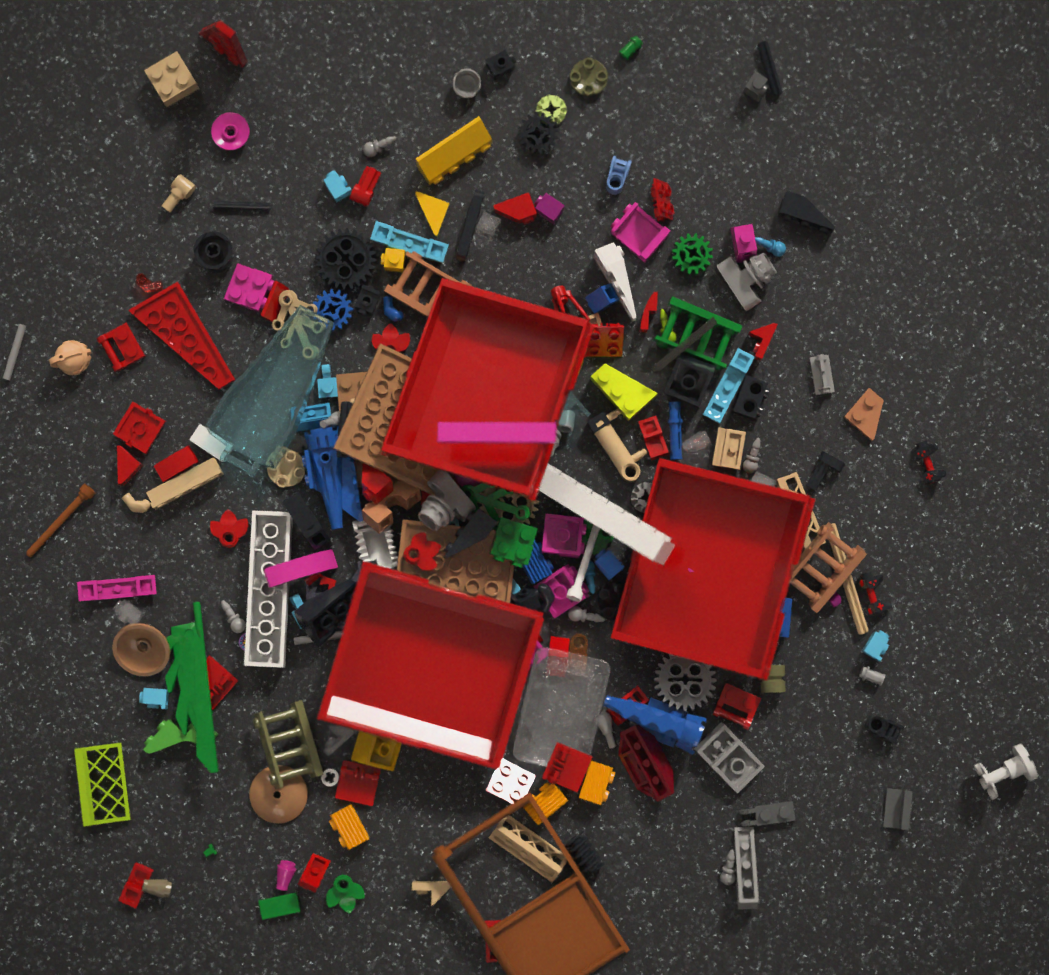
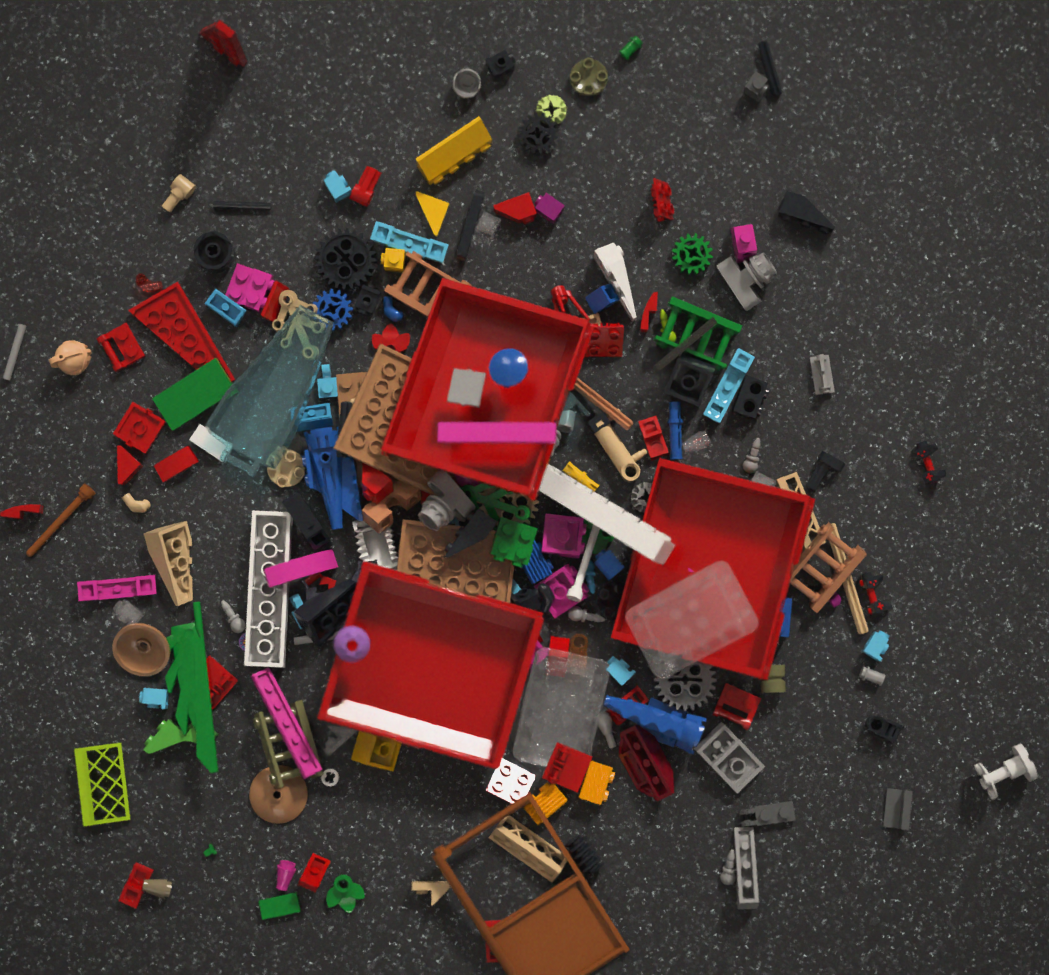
(18, 511): none -> red slope
(171, 79): tan brick -> none
(171, 556): none -> tan wedge
(184, 483): tan fence -> none
(193, 394): none -> green tile
(225, 307): none -> dark azure slope
(228, 122): dark pink dish -> none
(229, 526): red plate -> none
(286, 723): none -> dark pink tile
(332, 421): light grey piece -> none
(347, 634): none -> medium lavender piece
(349, 827): light orange brick -> none
(357, 783): red hinge -> none
(371, 148): light grey bar -> none
(425, 552): red plate -> none
(466, 387): none -> light grey piece
(508, 367): none -> blue dish
(580, 476): none -> yellow pin
(603, 404): none -> nougat axle
(617, 172): medium blue piece -> none
(619, 670): none -> medium azure brick
(622, 390): neon yellow wedge -> none
(639, 232): dark pink panel -> none
(691, 619): none -> clear wedge
(728, 448): tan plate -> none
(763, 334): red slope -> none
(777, 248): dark azure bar -> none
(866, 413): nougat wing -> none

